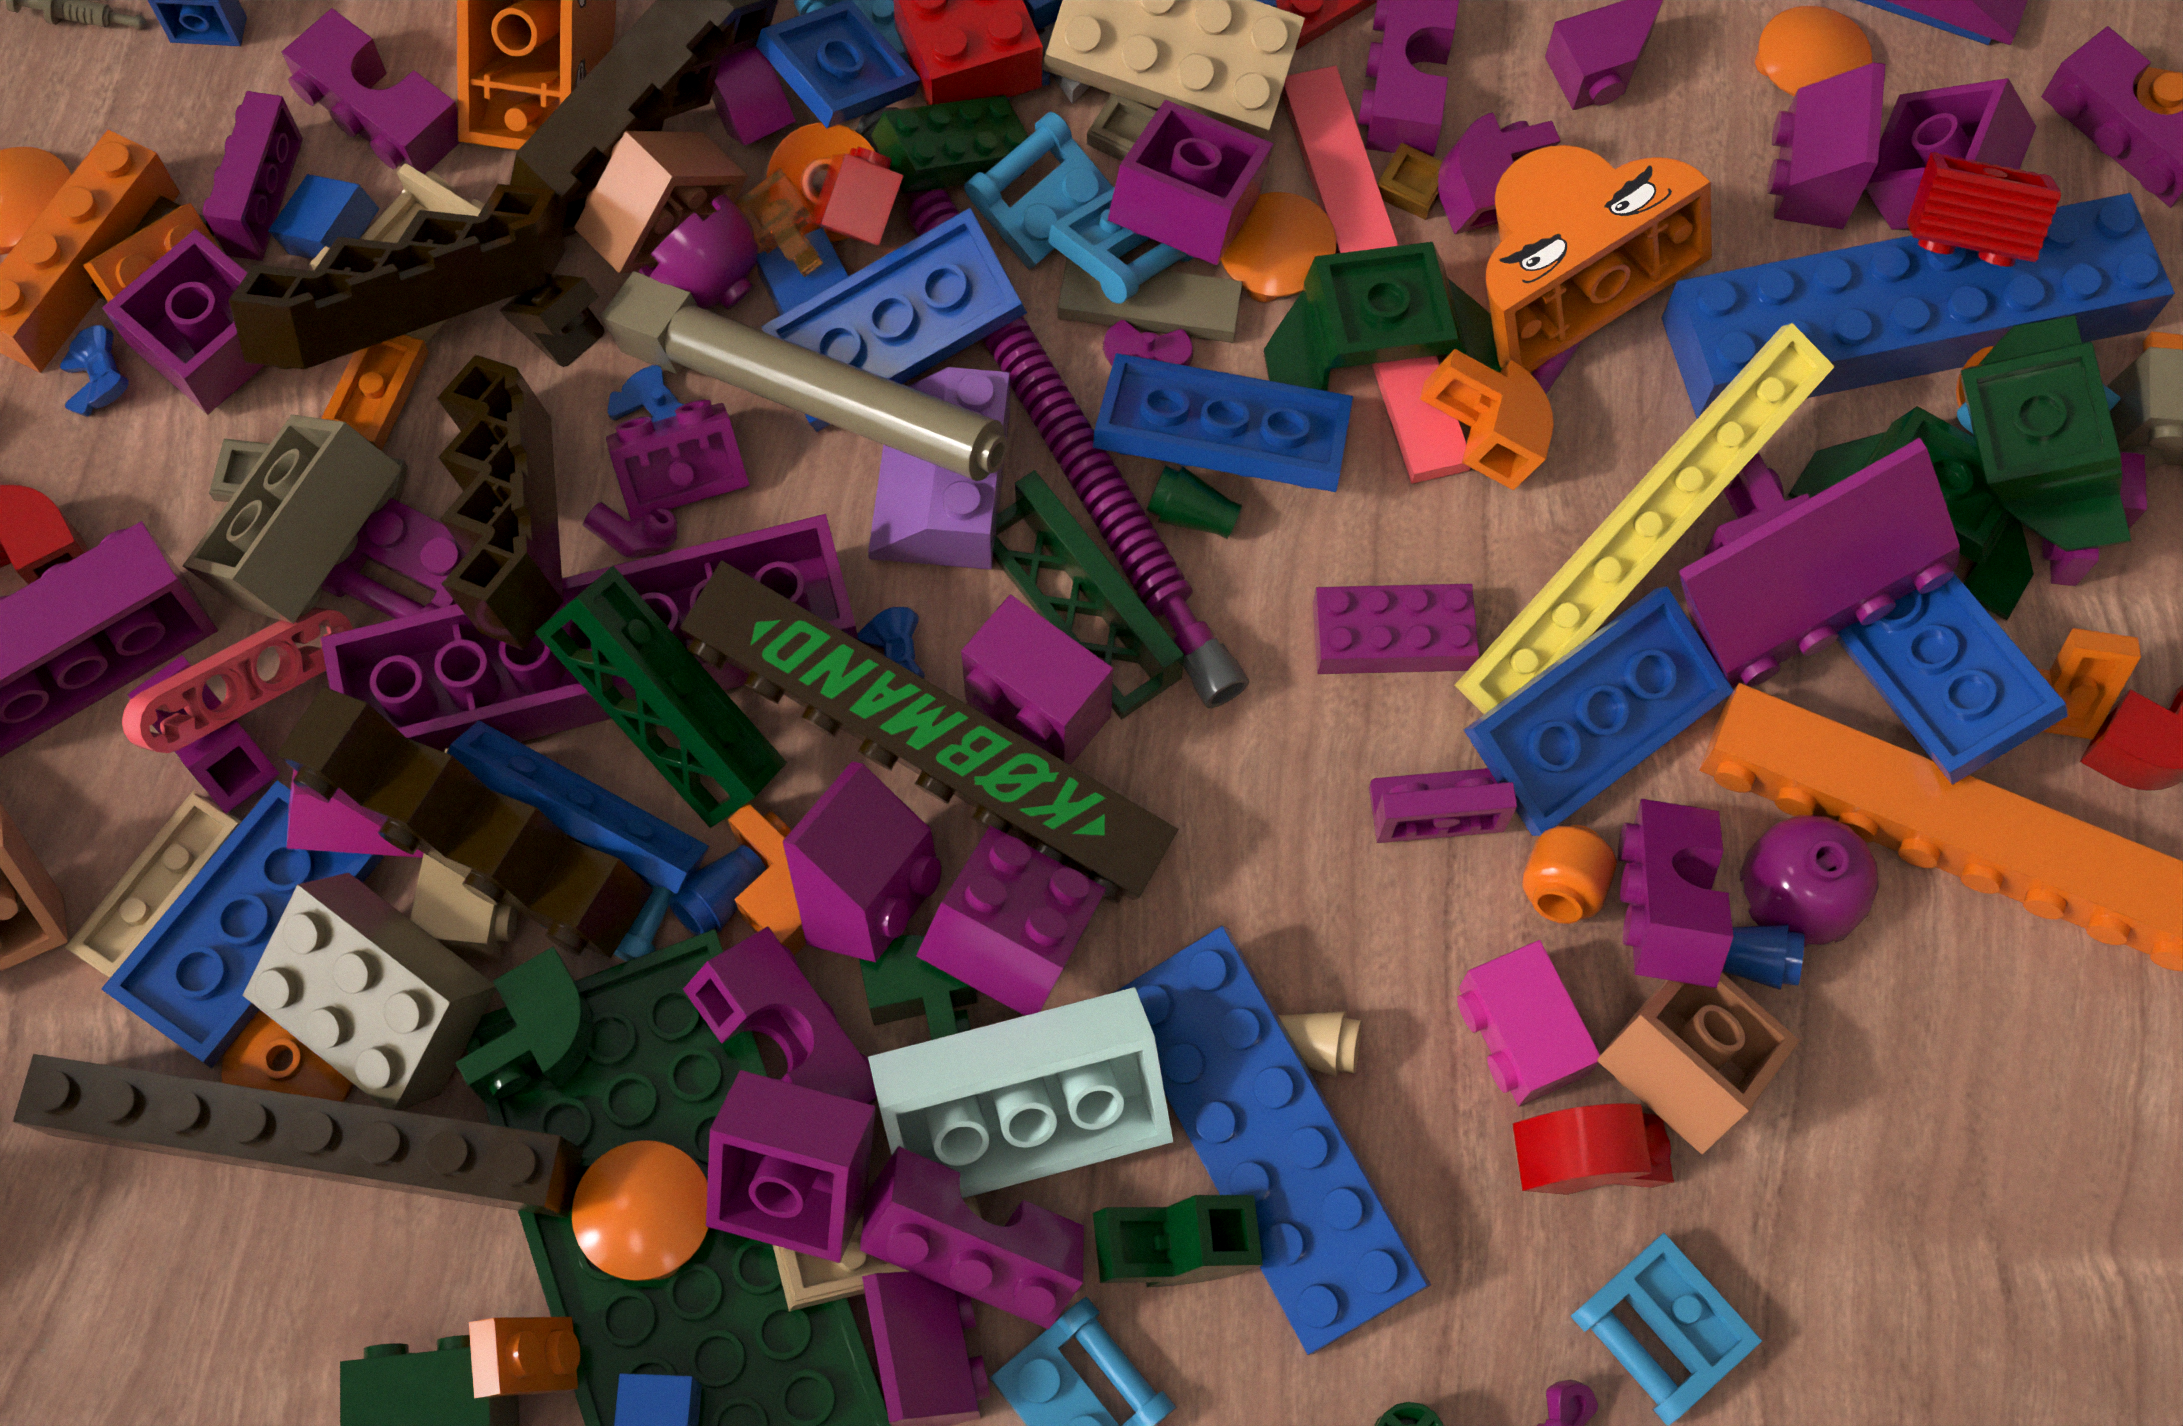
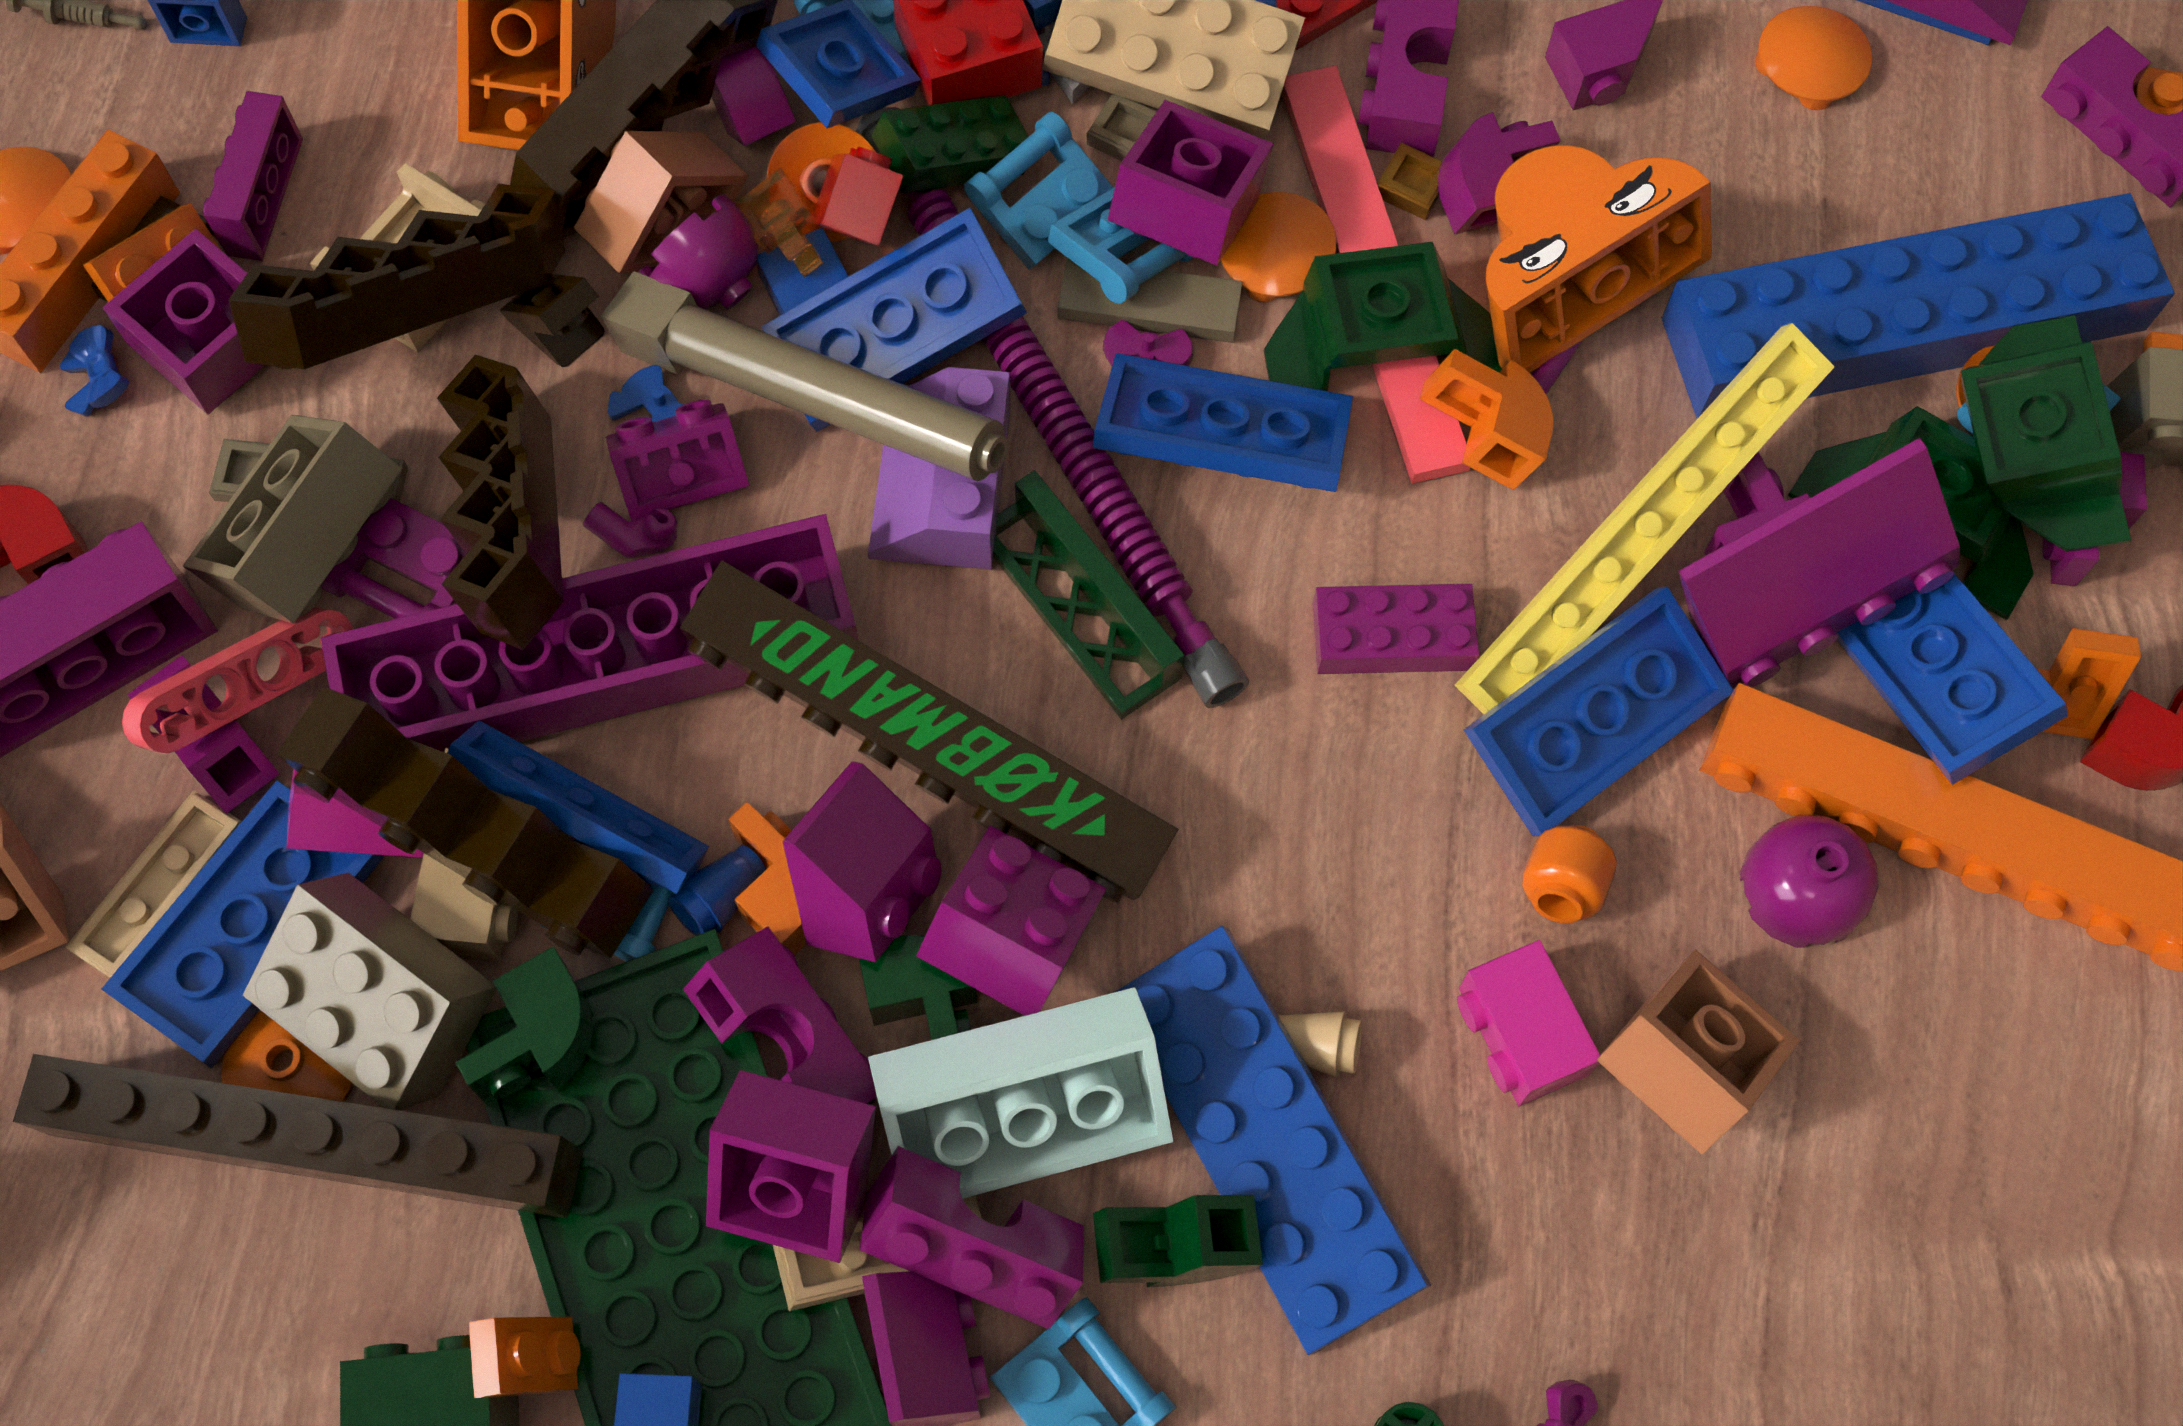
(321, 213): blue piece -> none
(339, 66): magenta arch -> none
(377, 387): orange plate -> none
(641, 1210): orange dish -> none
(670, 693): dark green fence -> none
(894, 632): blue piece -> none
(1037, 680): magenta brick -> none
(1191, 503): dark green cone -> none
(1440, 805): magenta bracket -> none
(1592, 1148): red brick -> none
(1673, 916): magenta arch -> none
(1682, 1313): dark azure plate -> none
(1766, 955): blue cone -> none
(1827, 147): magenta slope -> none
(1964, 121): magenta brick -> none
(1982, 209): red brick -> none

